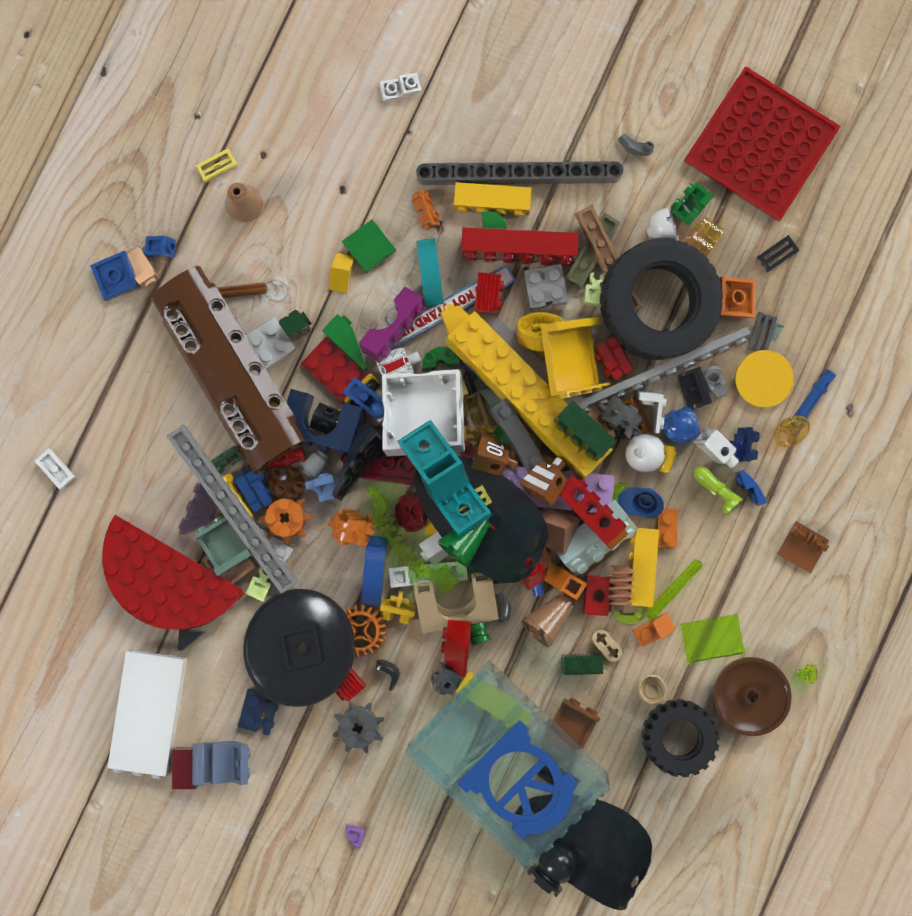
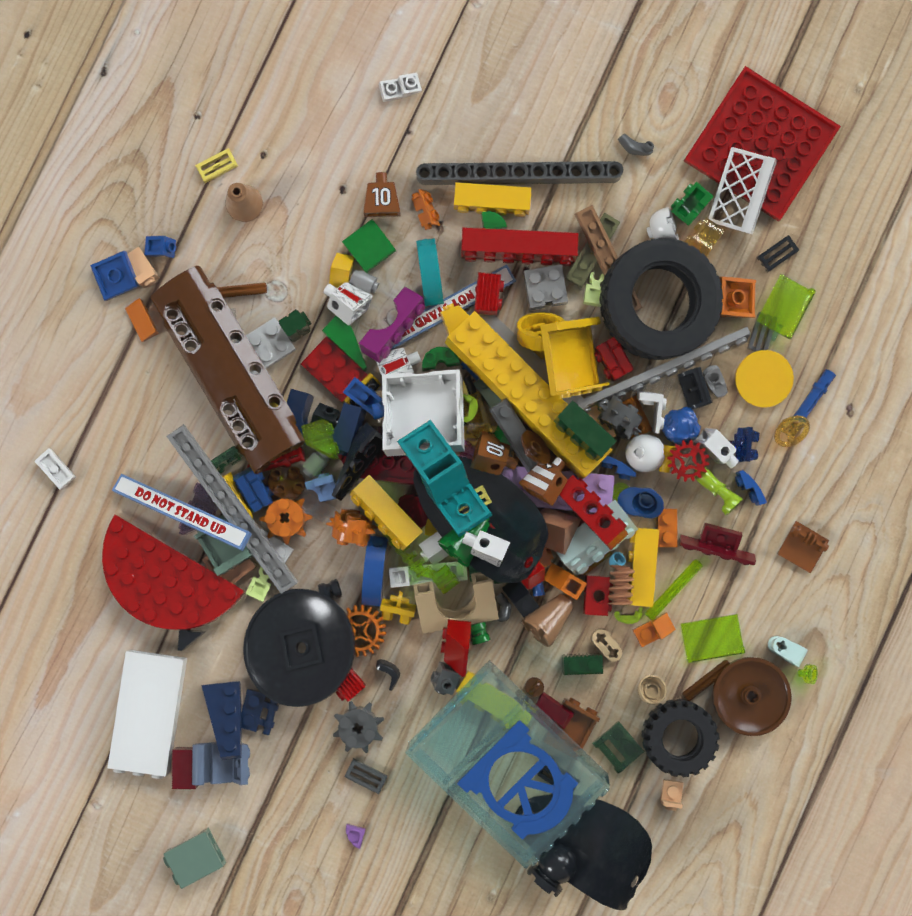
(141, 320): none -> orange slope
(182, 512): none -> tile
(194, 859): none -> sand green panel
(224, 709): none -> dark blue wing
(319, 437): none -> clear neon green slope
(331, 589): none -> black wheel
(347, 301): none -> white torso
(364, 281): none -> light grey brick
(369, 769): none -> dark grey tile
(381, 198): none -> dark orange torso
(385, 512): none -> yellow brick
(473, 407): none -> lime piece
(493, 552): none -> white torso
(520, 598): none -> black slope
(534, 687): none -> reddish brown tile
(535, 448): none -> reddish brown dish
(554, 710): none -> dark red tile
(620, 559): none -> medium azure hinge
(621, 469): none -> blue slope
(624, 744): none -> clear green plate
(671, 794): none -> light nougat bracket
(683, 468): none -> red gear
(704, 682): none -> reddish brown axle
(719, 542): none -> dark red bracket
(758, 195): none -> white fence
(785, 306): none -> clear neon green piece
(789, 650): none -> light aqua piece

